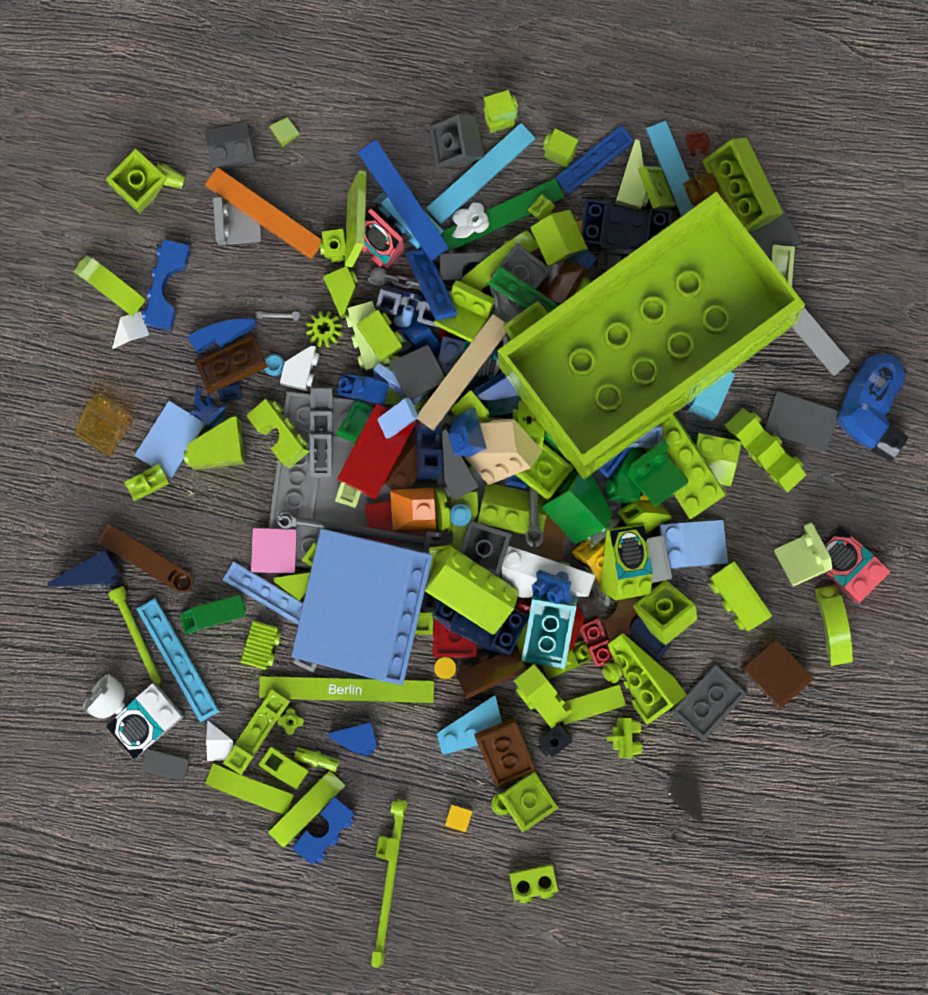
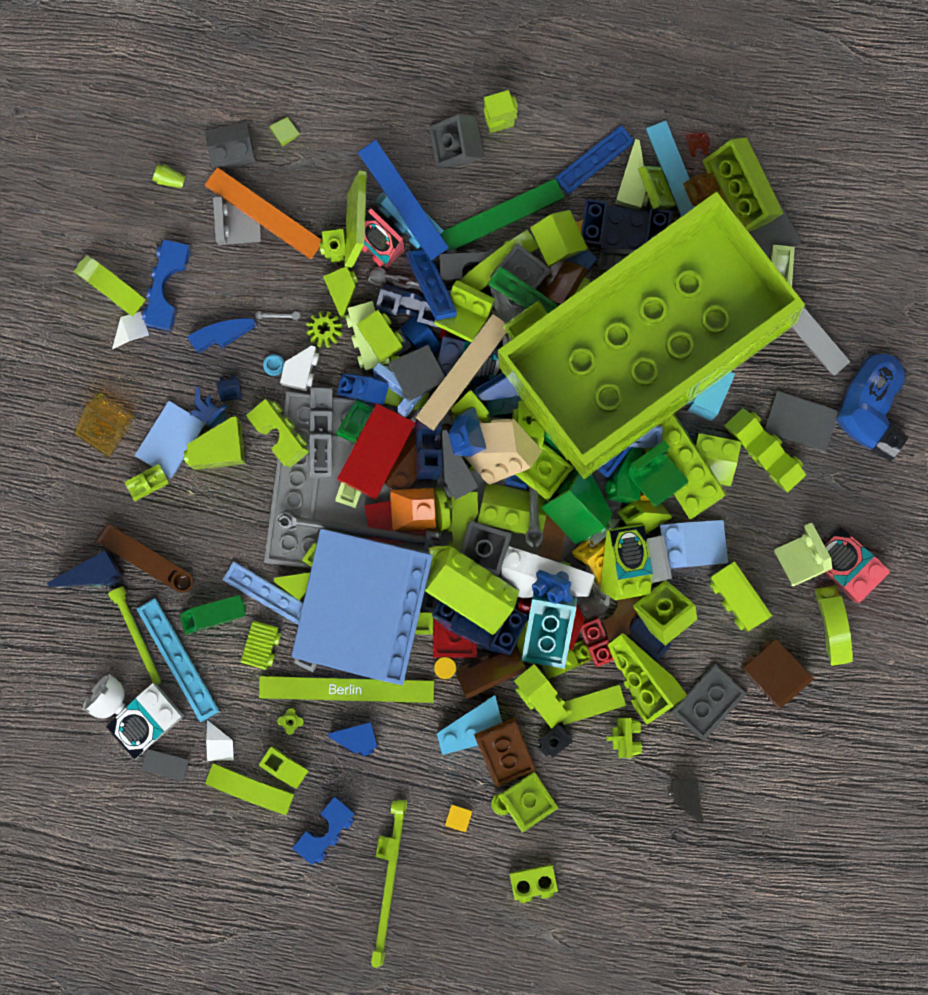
(136, 181): lime slope -> none
(231, 363): reddish brown tile -> none
(256, 732): lime slope -> none
(274, 550): bright pink tile -> none
(306, 808): lime slope -> none
(316, 759): lime pin -> none
(397, 418): light blue tile -> none
(404, 319): light blue arm -> none
(460, 515): medium azure plate -> none
(470, 220): white plate -> none
(480, 174): medium azure tile -> none
(541, 208): lime tile -> none
(560, 147): lime brick -> none
(612, 672): lime plate -> none

